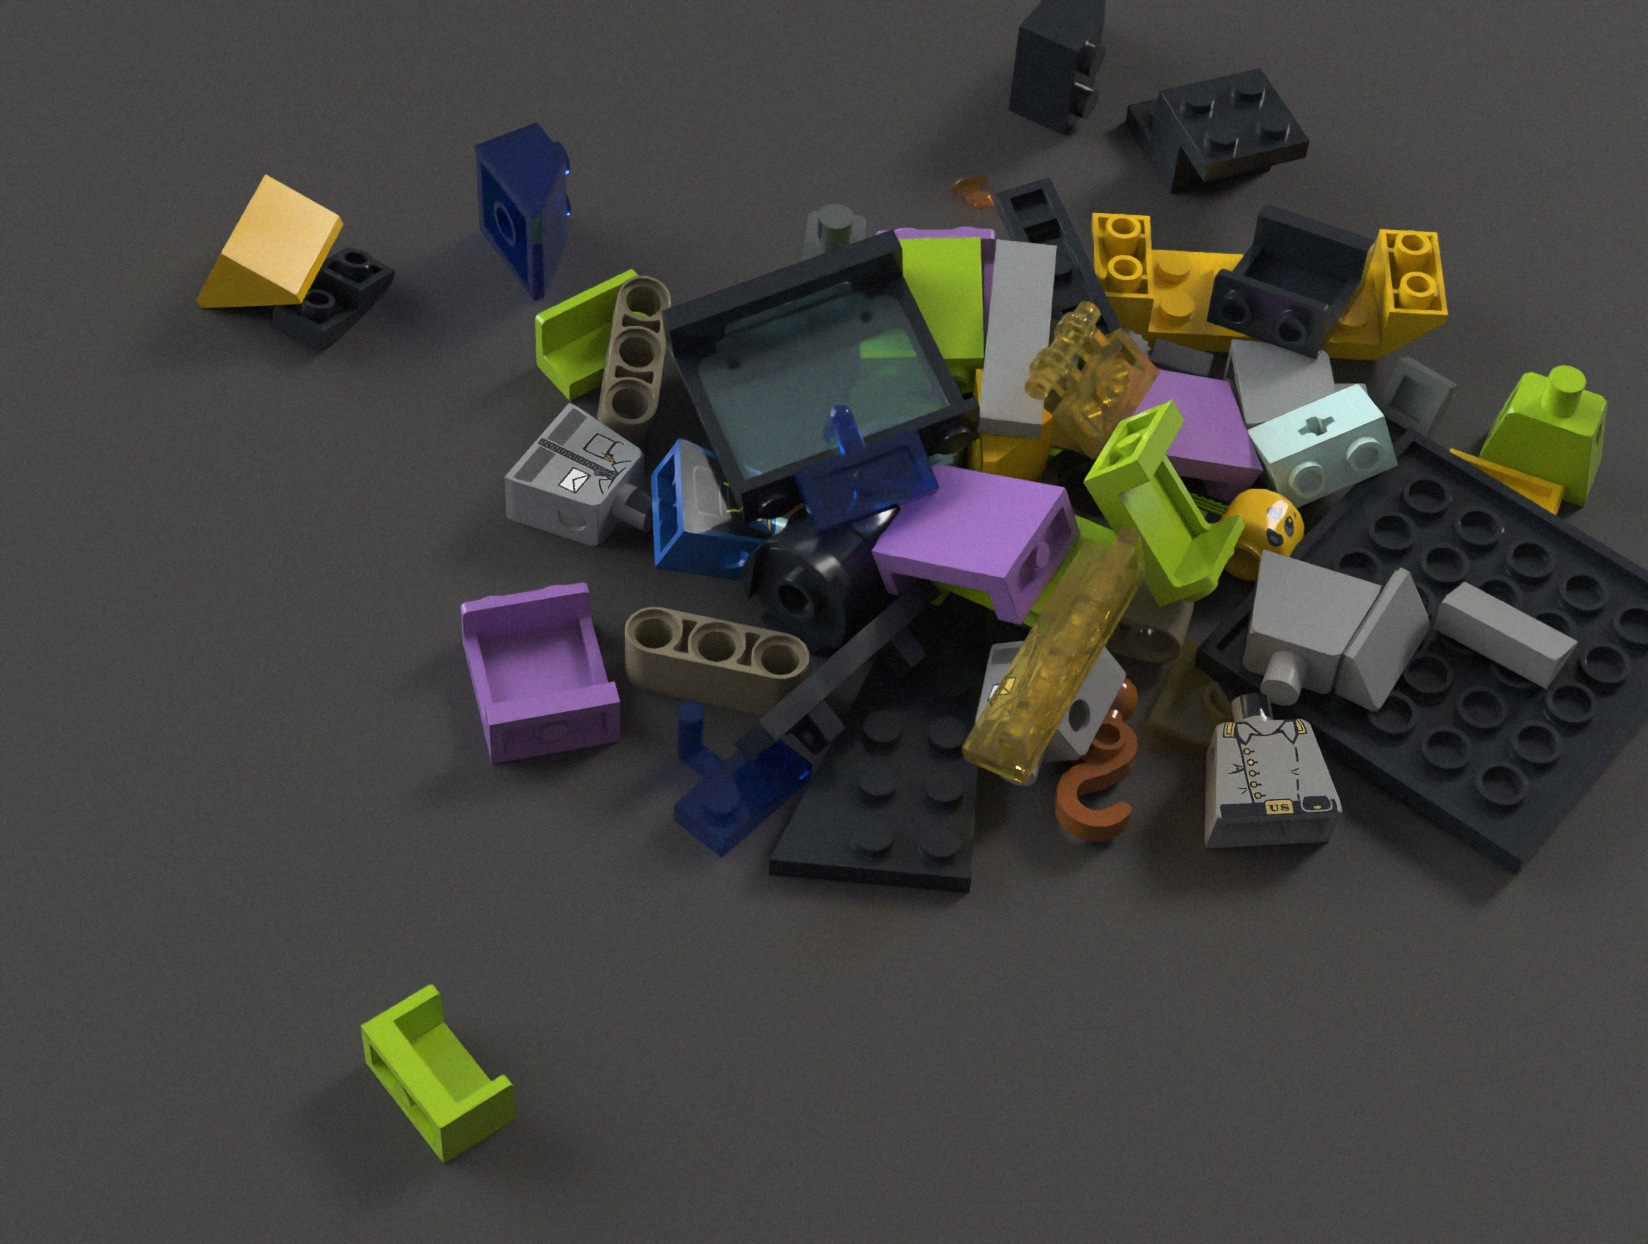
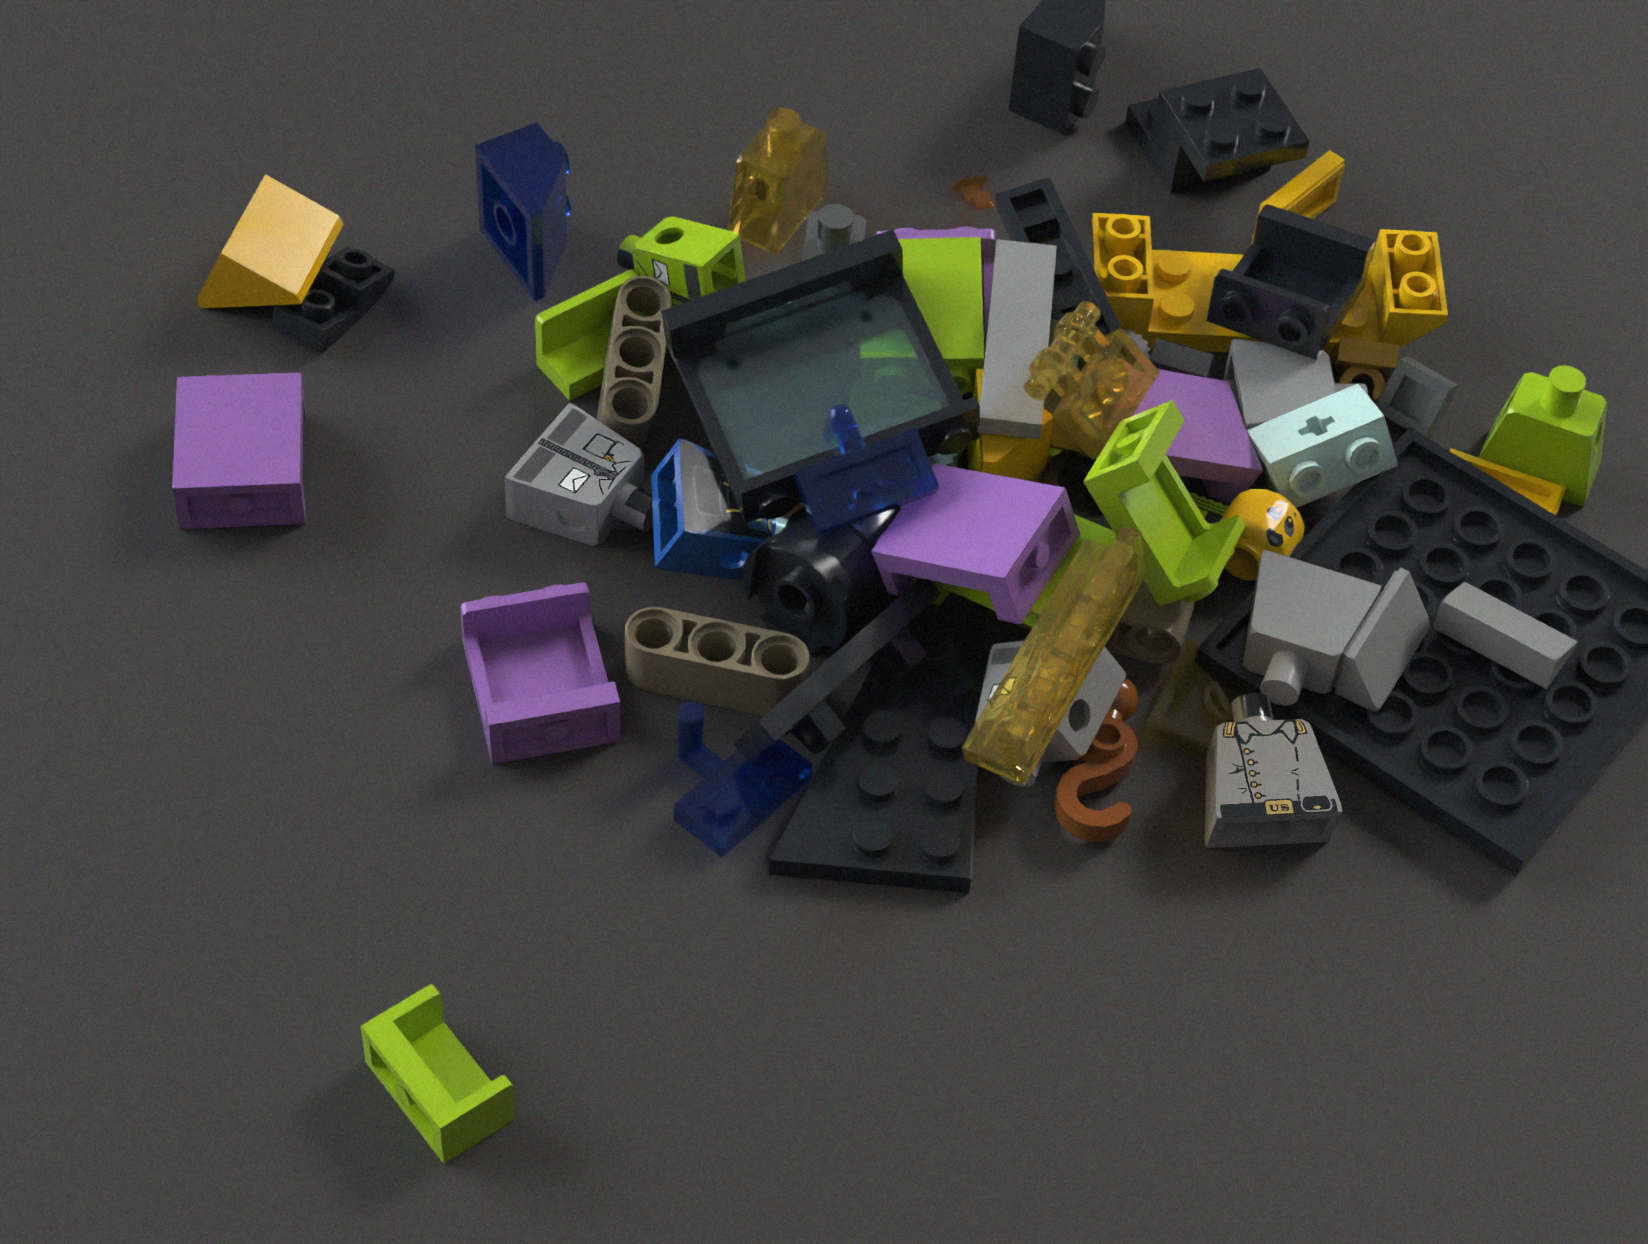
(239, 450): none -> medium lavender panel
(685, 257): none -> lime torso
(782, 165): none -> clear yellow torso
(1312, 189): none -> yellow tile
(1365, 361): none -> pearl gold tile

